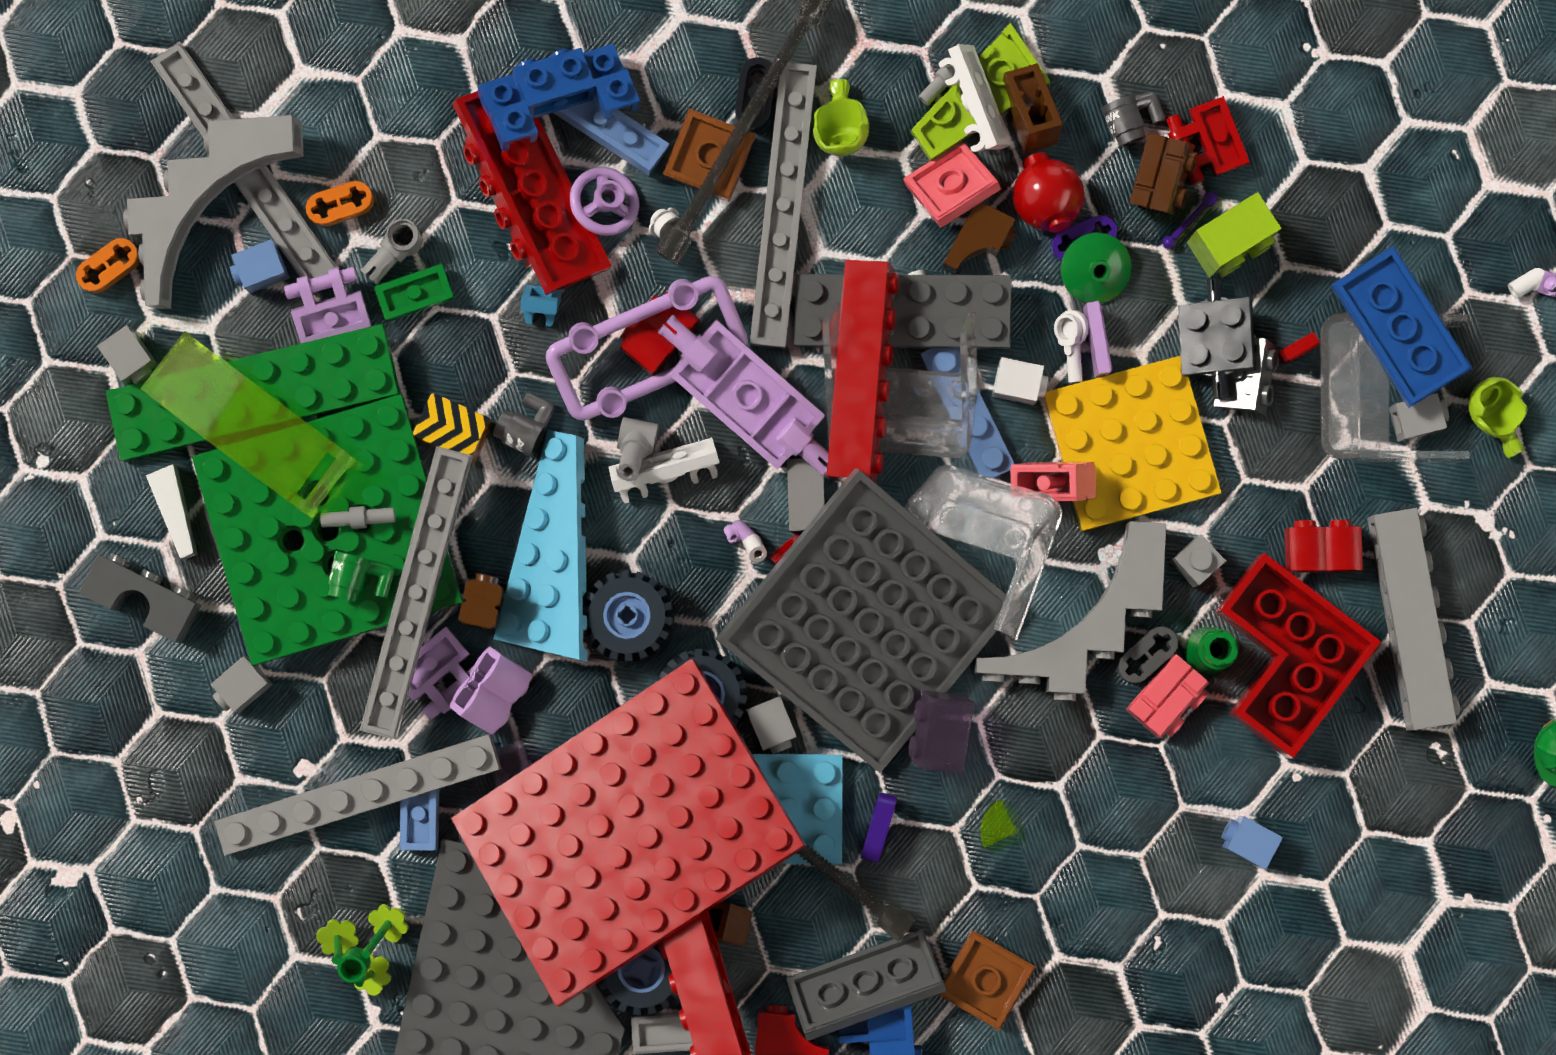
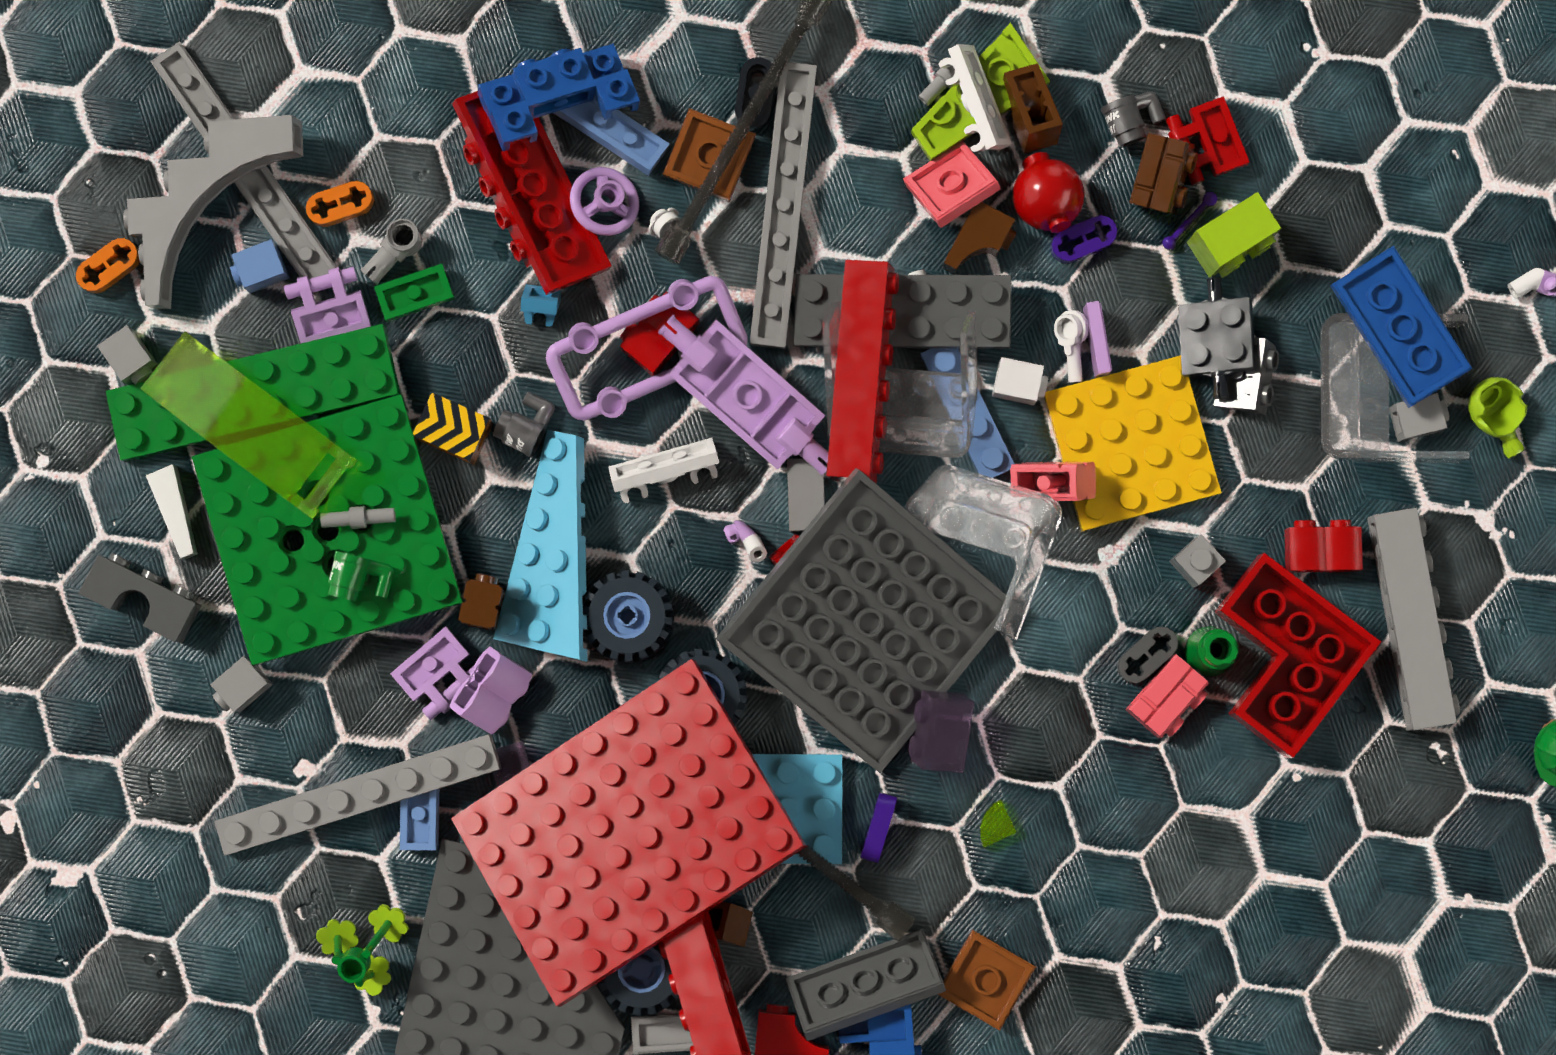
(416, 593): light grey tile -> none
(635, 442): light grey pin -> none
(772, 725): light grey brick -> none
(841, 124): lime hair -> none
(1084, 256): green dish -> none
(1134, 587): light grey arch -> none
(1250, 841): medium blue brick -> none
(1298, 348): red tile -> none

